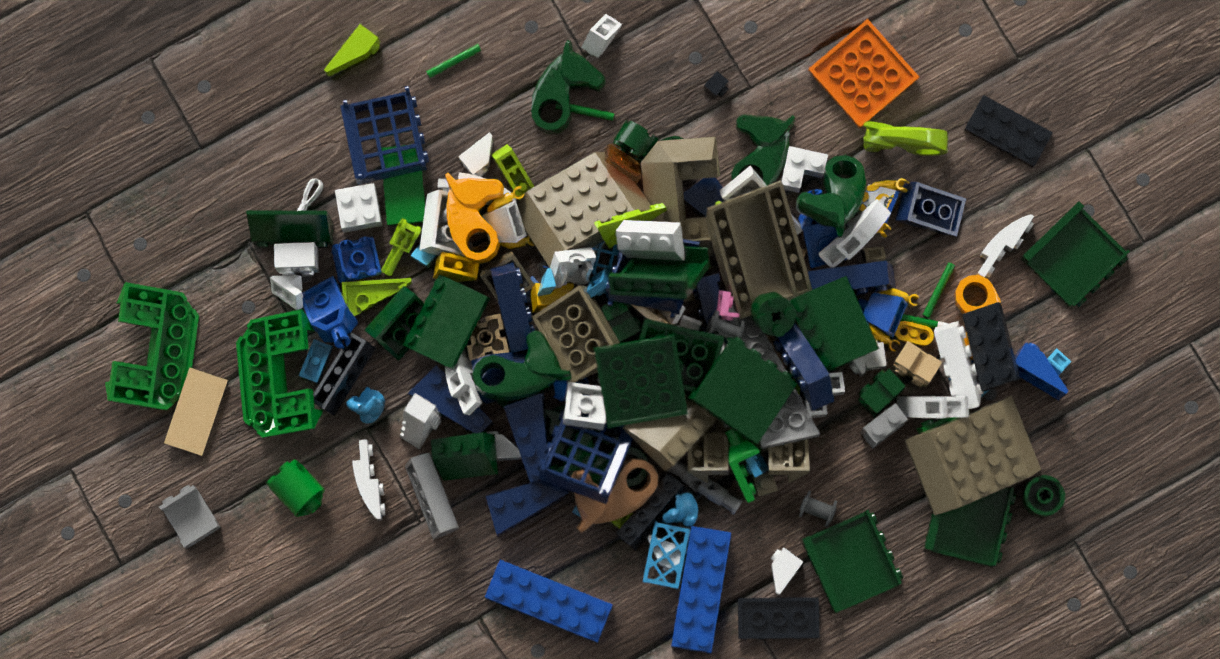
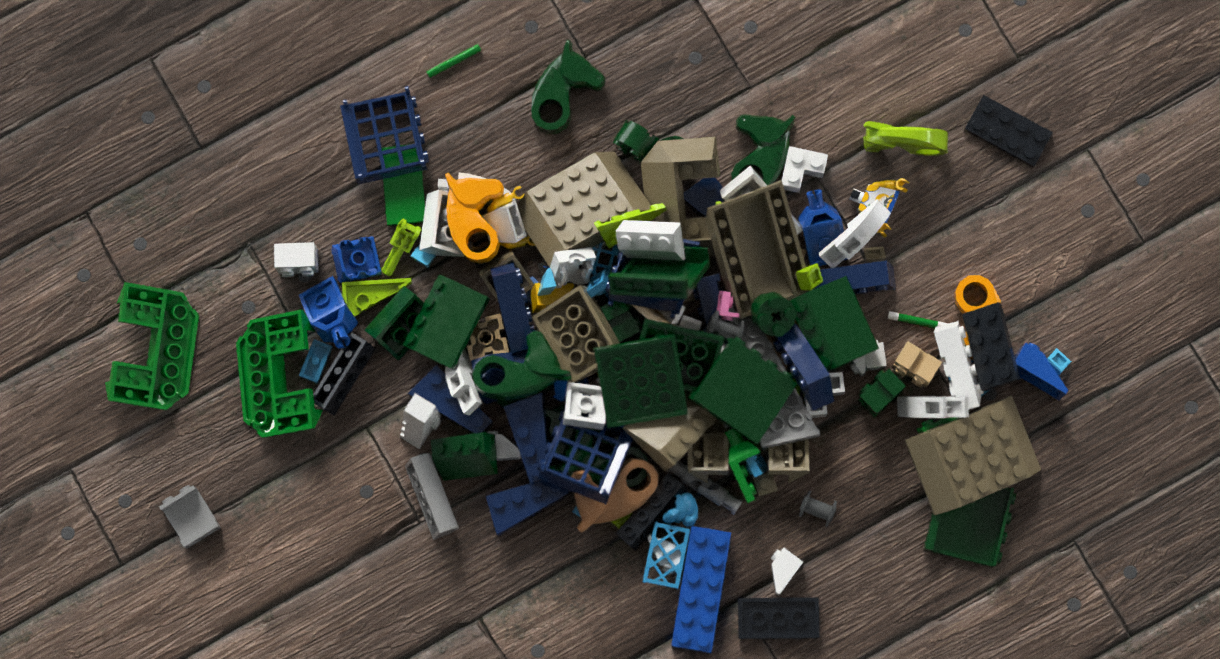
(195, 411): tan tile -> none
(280, 227): dark green slope -> none
(288, 289): white slope -> none
(297, 488): green cylinder -> none
(305, 203): white piece -> none
(357, 48): lime slope -> none
(358, 207): white brick -> none
(369, 405): dark azure hair -> none
(369, 488): white slope -> none
(455, 267): yellow slope -> none
(478, 156): white slope -> none
(512, 169): lime slope -> none
(548, 601): blue brick -> none
(589, 111): green bar -> none
(601, 35): white slope -> none
(623, 162): clear orange plate -> none
(717, 86): black plate -> none
(809, 277): none -> lime slope
(843, 194): dark green animal -> none
(852, 561): dark green panel -> none
(863, 73): orange plate -> none
(883, 426): light grey panel -> none
(885, 312): blue torso -> none
(913, 333): yellow plate -> none
(930, 209): dark blue slope -> none
(938, 290): green bar -> none
(1005, 239): white slope -> none
(1053, 490): dark green brick -> none
(1075, 256): dark green panel -> none

